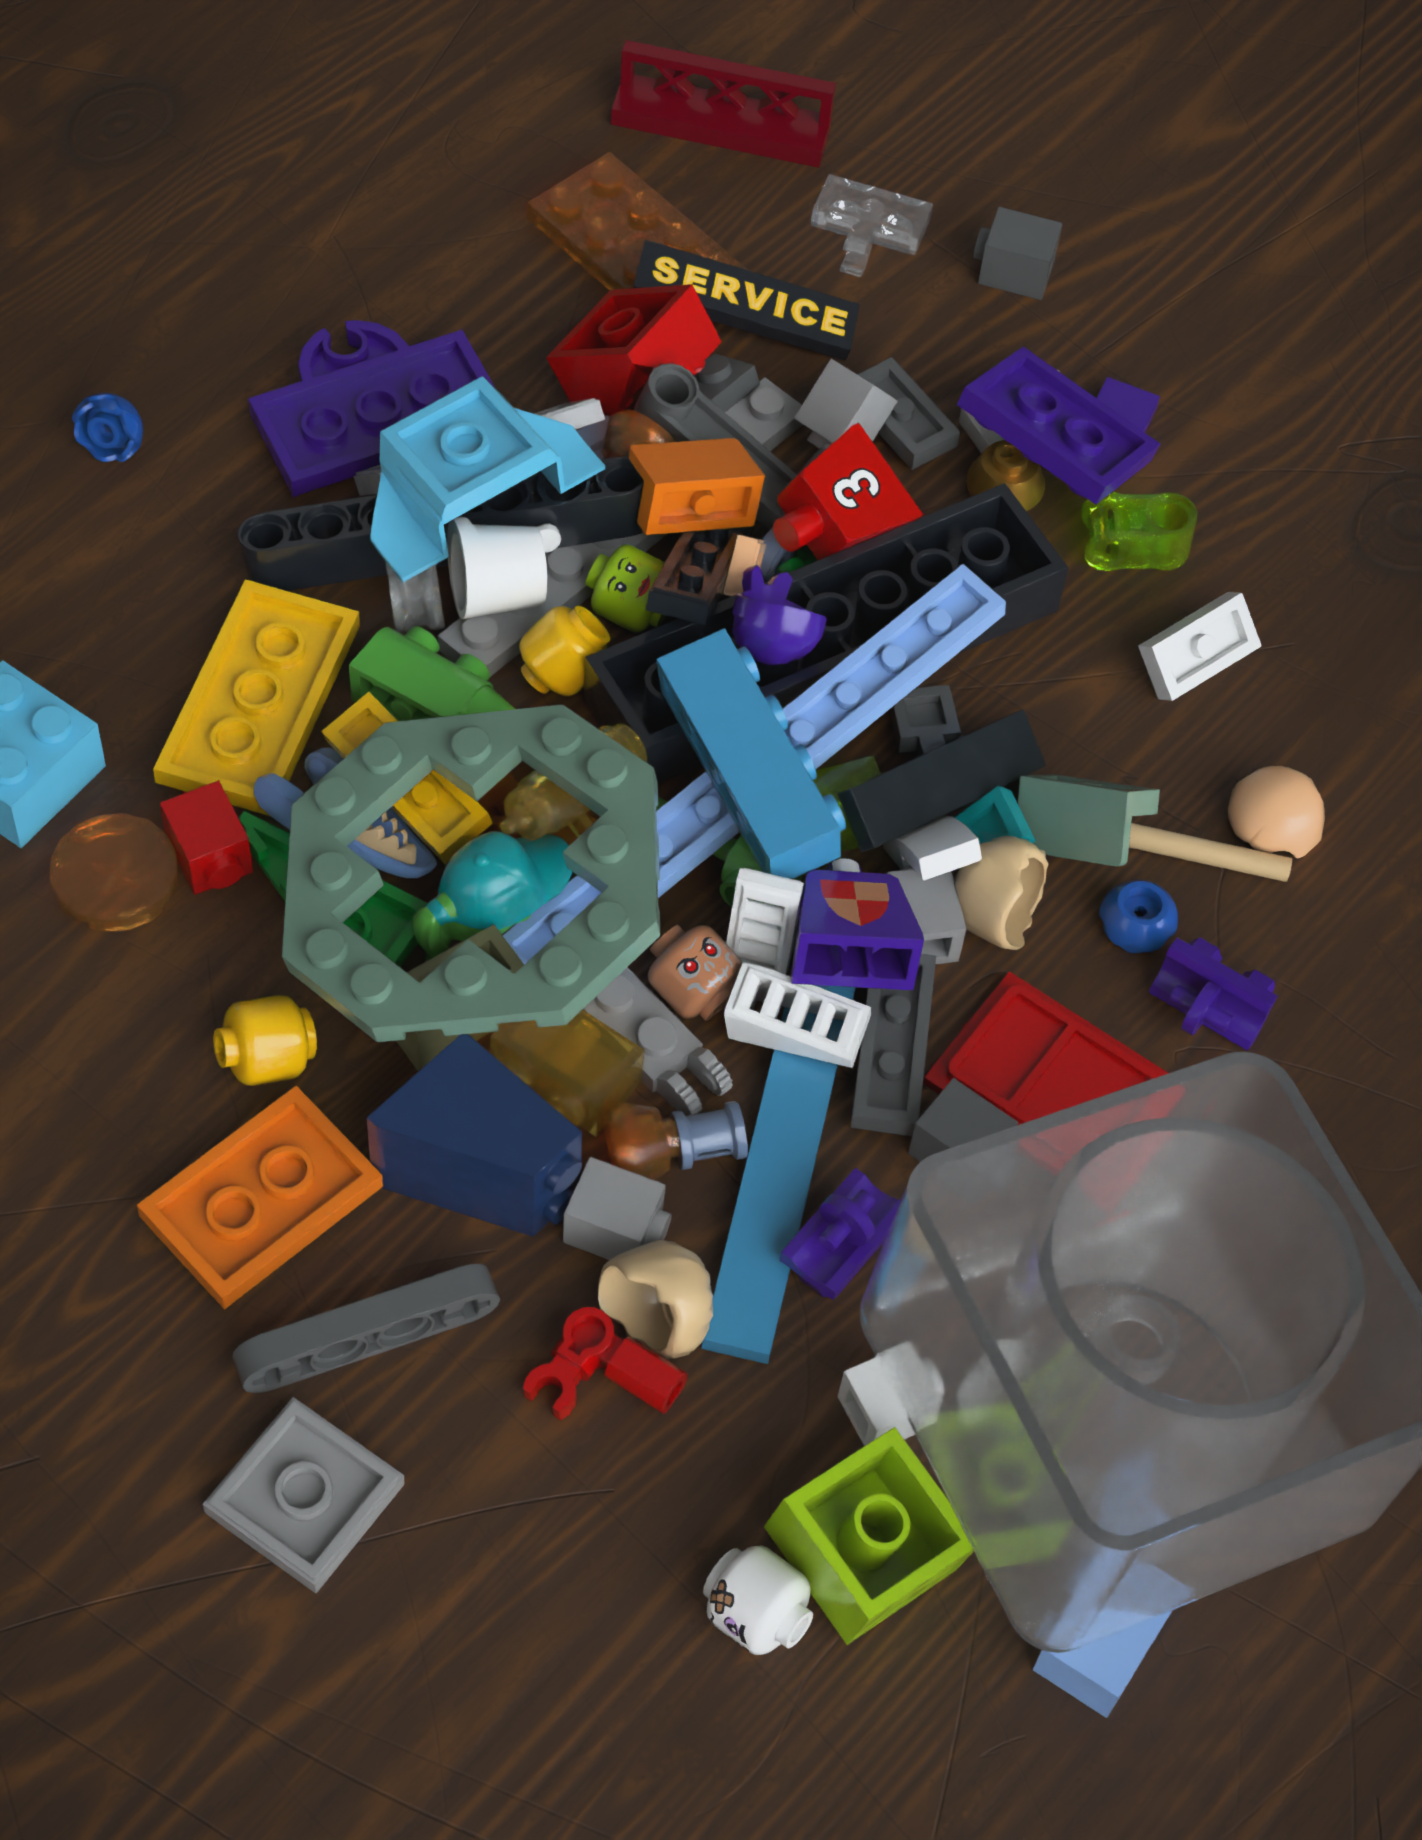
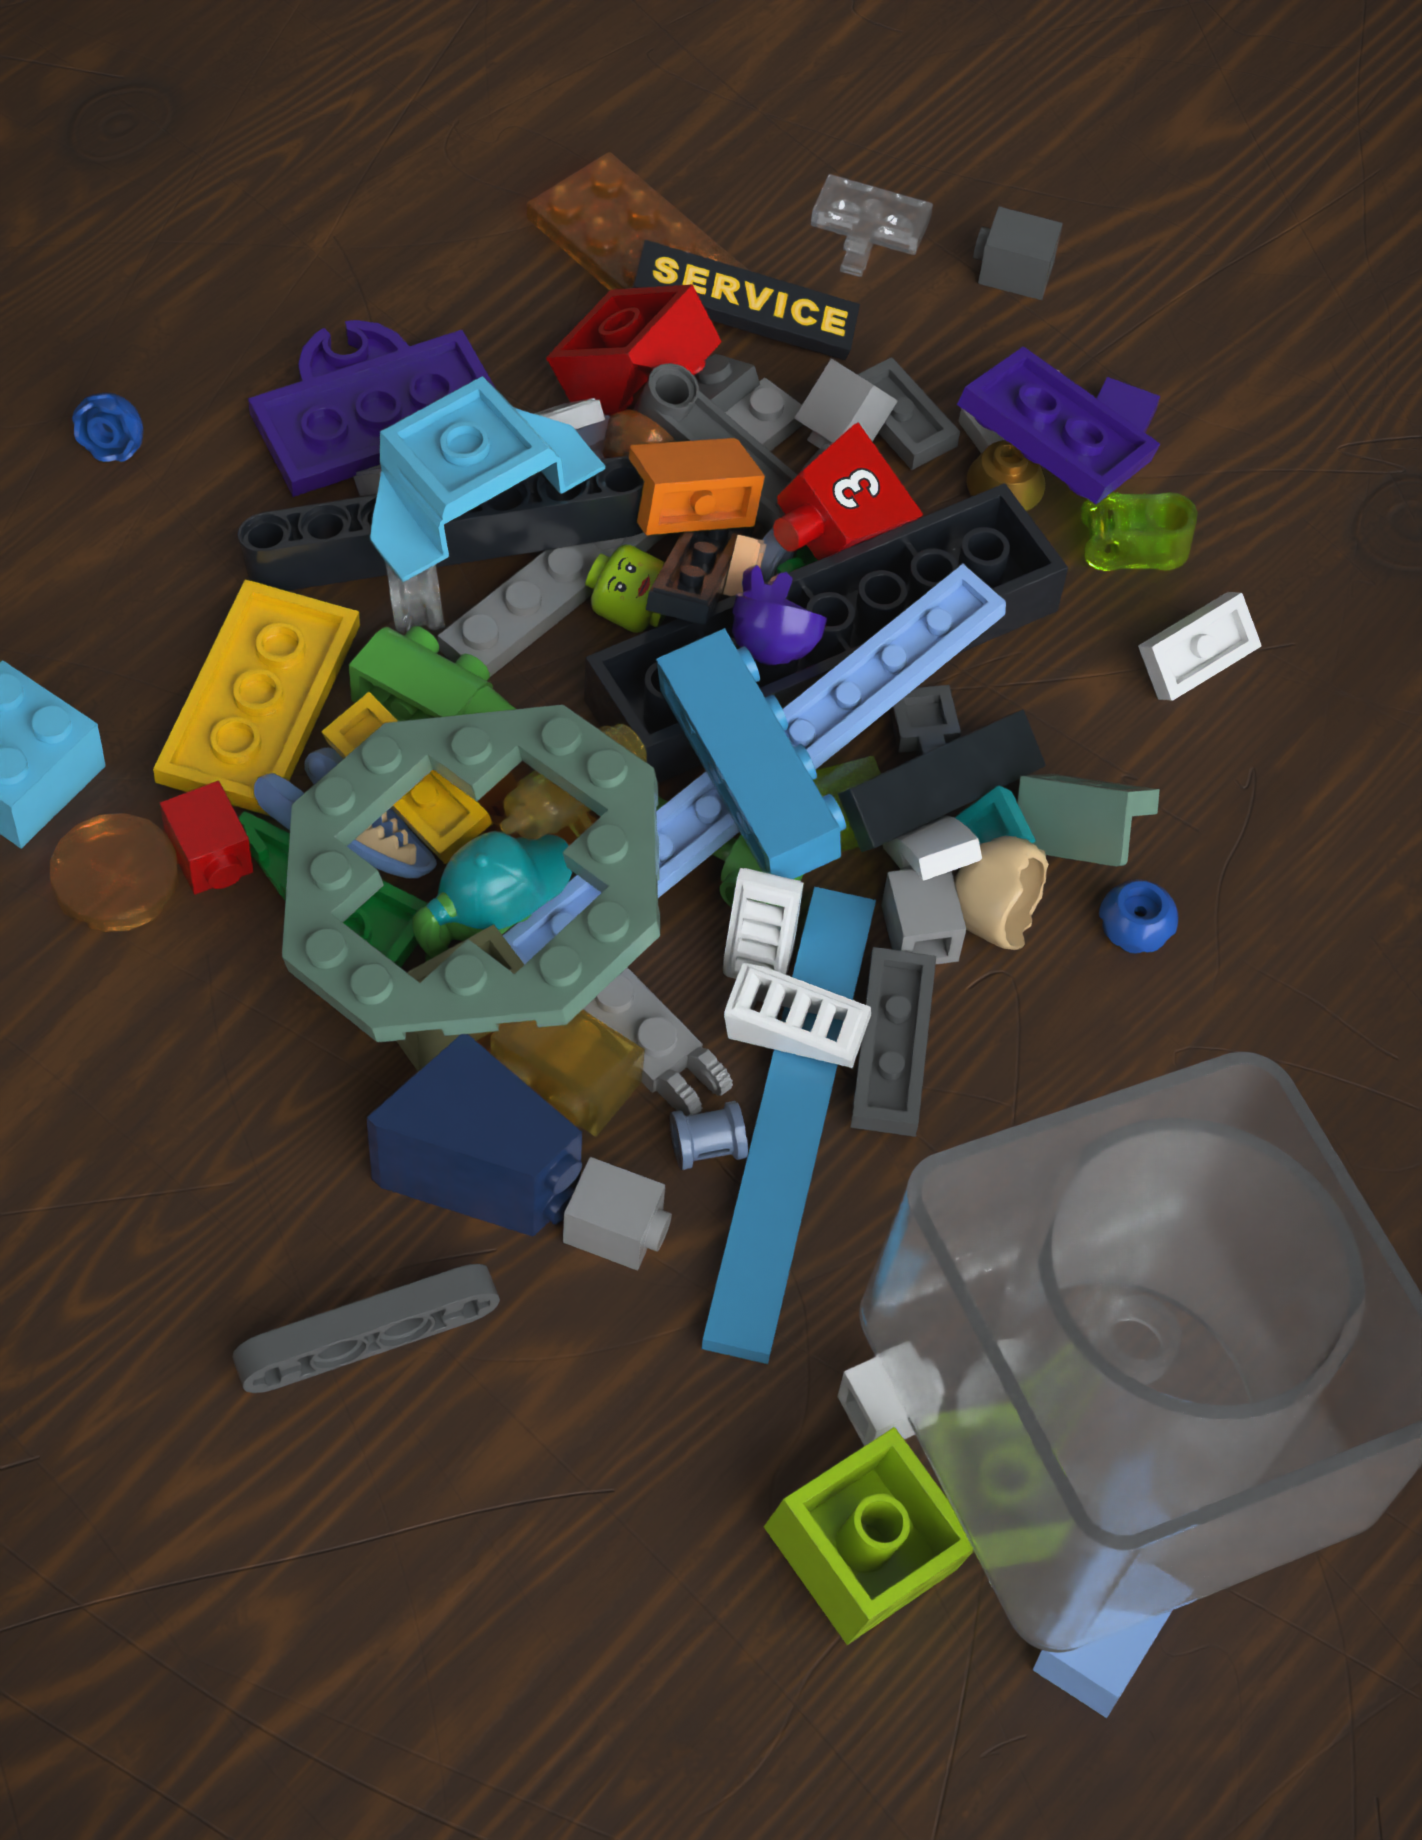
(260, 1196): orange plate -> none
(265, 1040): yellow head -> none
(304, 1494): light grey tile -> none
(498, 566): white hat -> none
(557, 649): yellow head -> none
(592, 1344): red bar -> none
(640, 1139): clear orange cone -> none
(659, 1297): tan hair -> none
(694, 971): nougat head -> none
(723, 113): dark red fence -> none
(758, 1599): white head -> none
(841, 1235): dark purple hips -> none
(855, 930): dark purple torso -> none
(955, 1119): dark grey brick -> none
(1036, 1055): red piece -> none
(1210, 852): tan bar -> none
(1213, 993): dark purple hips -> none
(1277, 811): light nougat hair -> none

